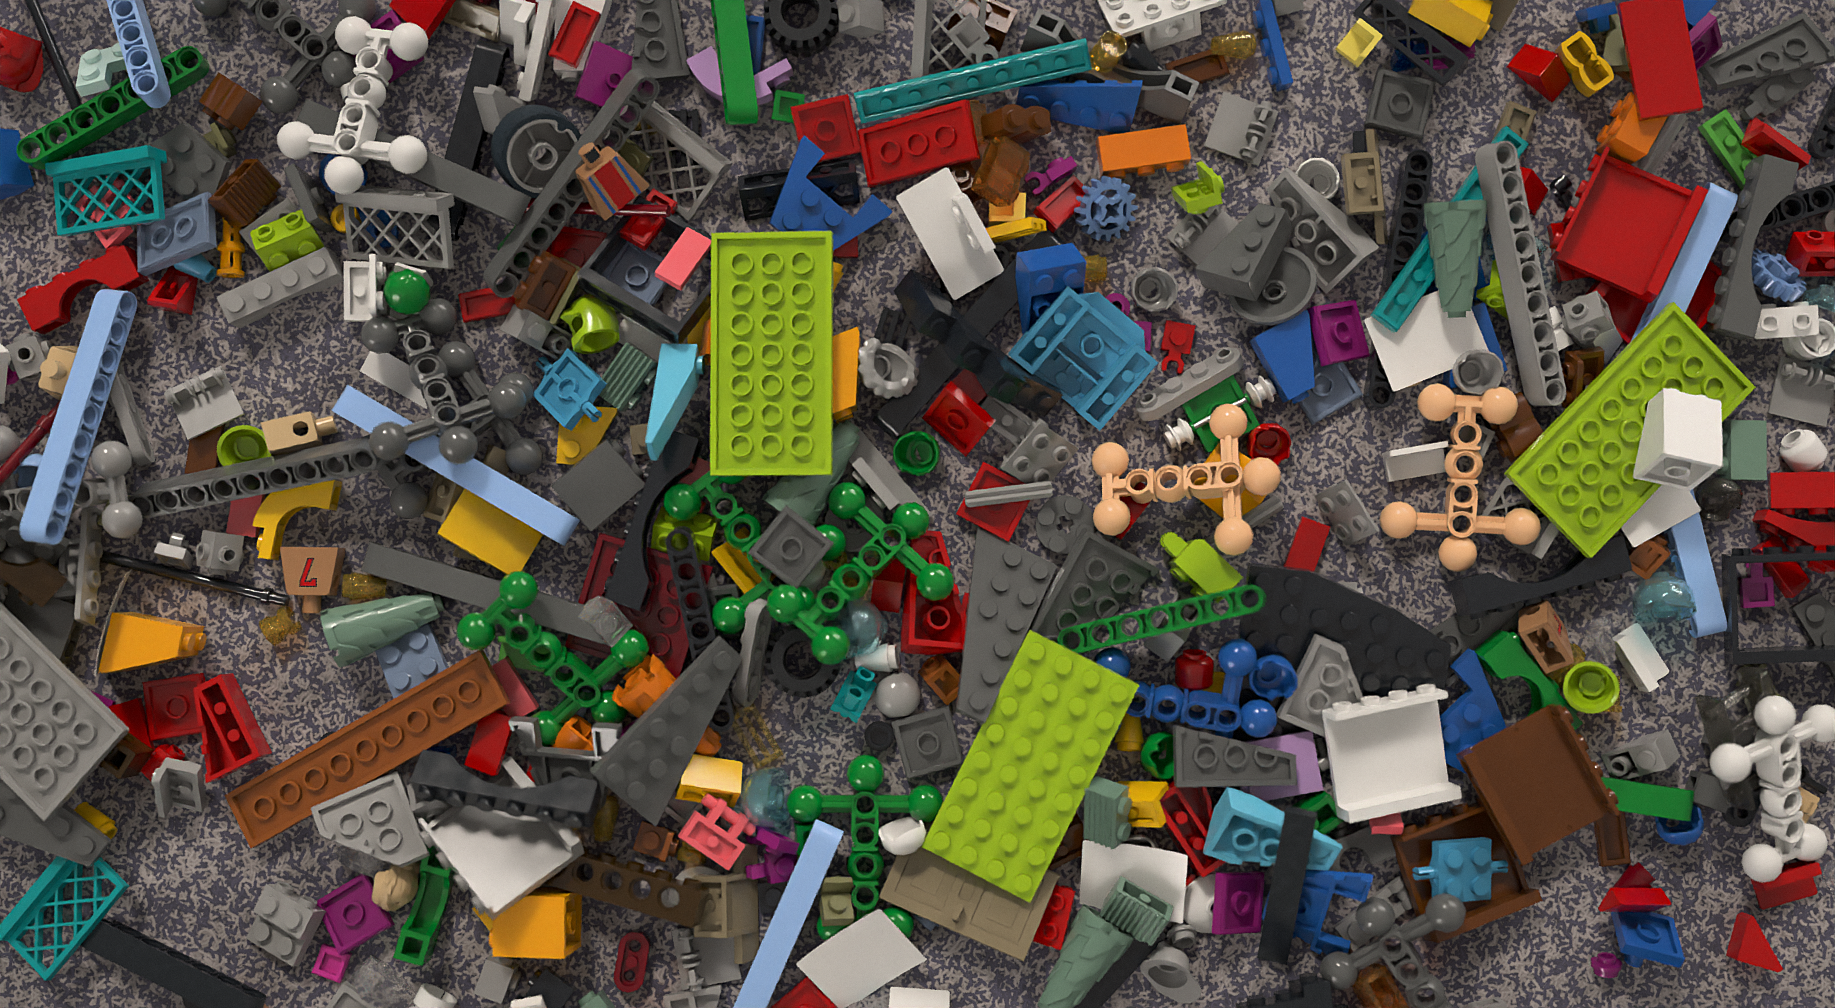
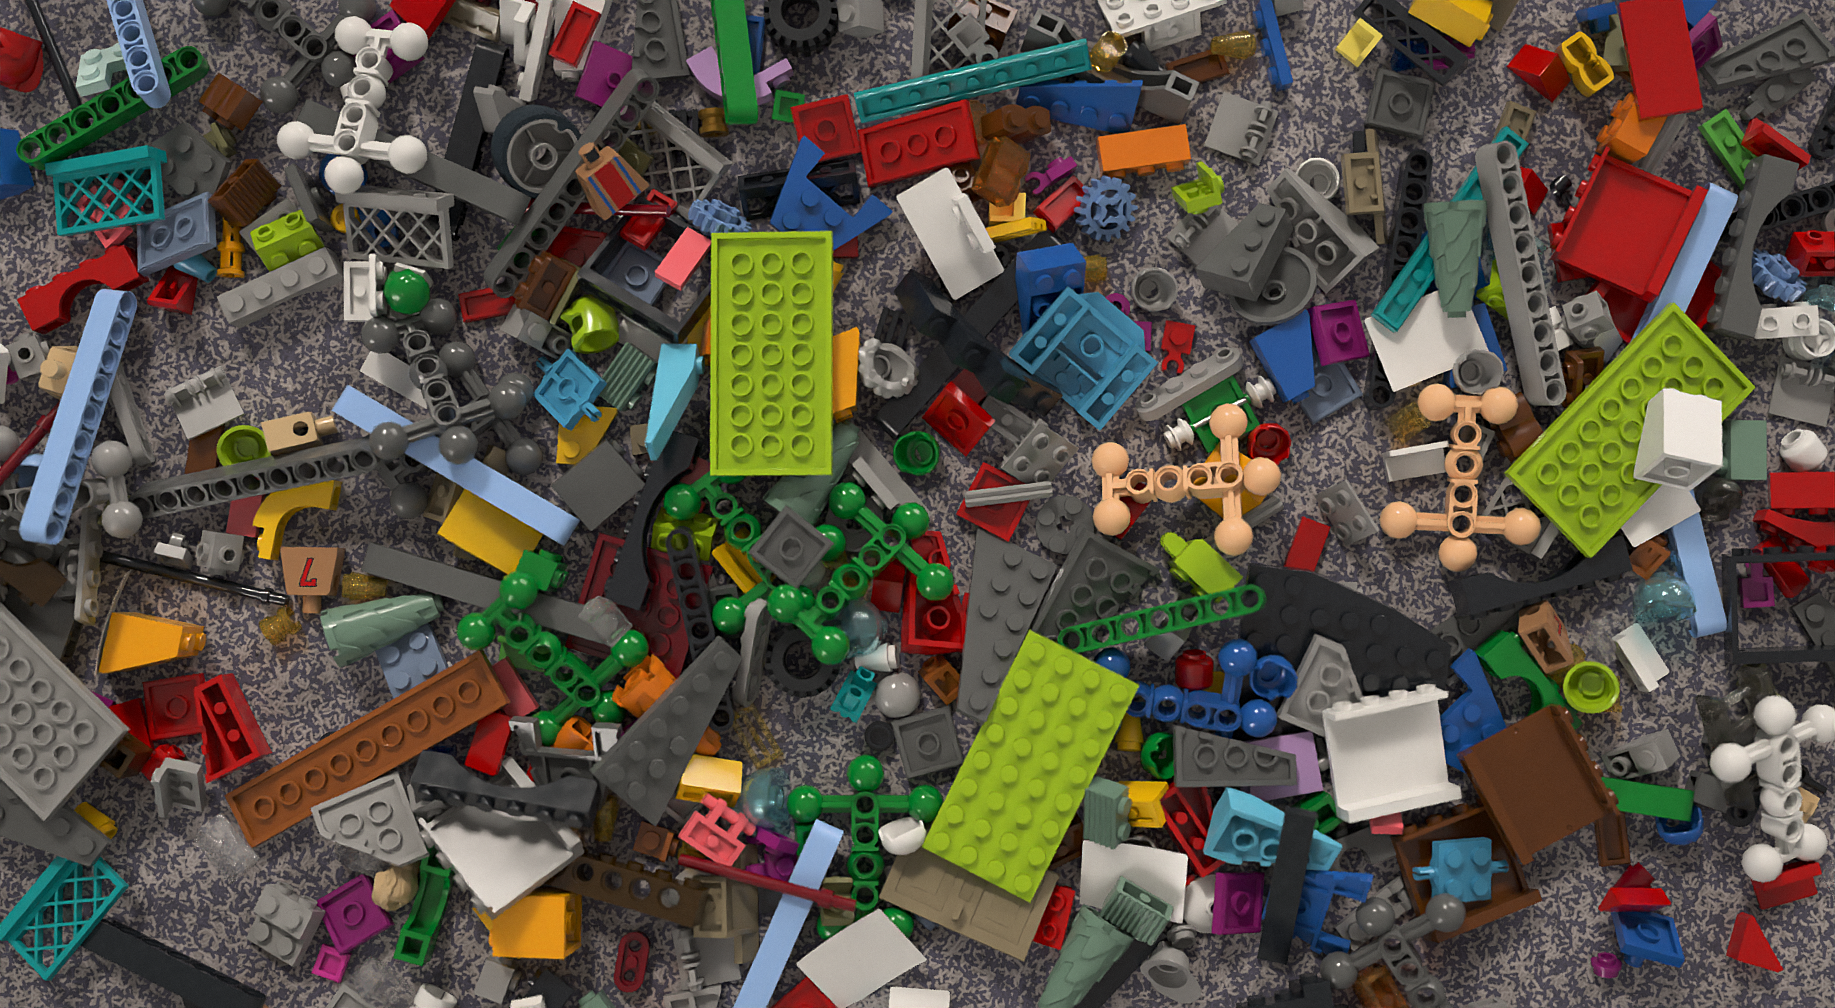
(226, 848): none -> clear brick
(545, 569): none -> green brick
(713, 123): none -> pearl gold wheel
(717, 217): none -> medium blue gear
(824, 897): none -> dark red bar
(1407, 422): none -> clear yellow panel

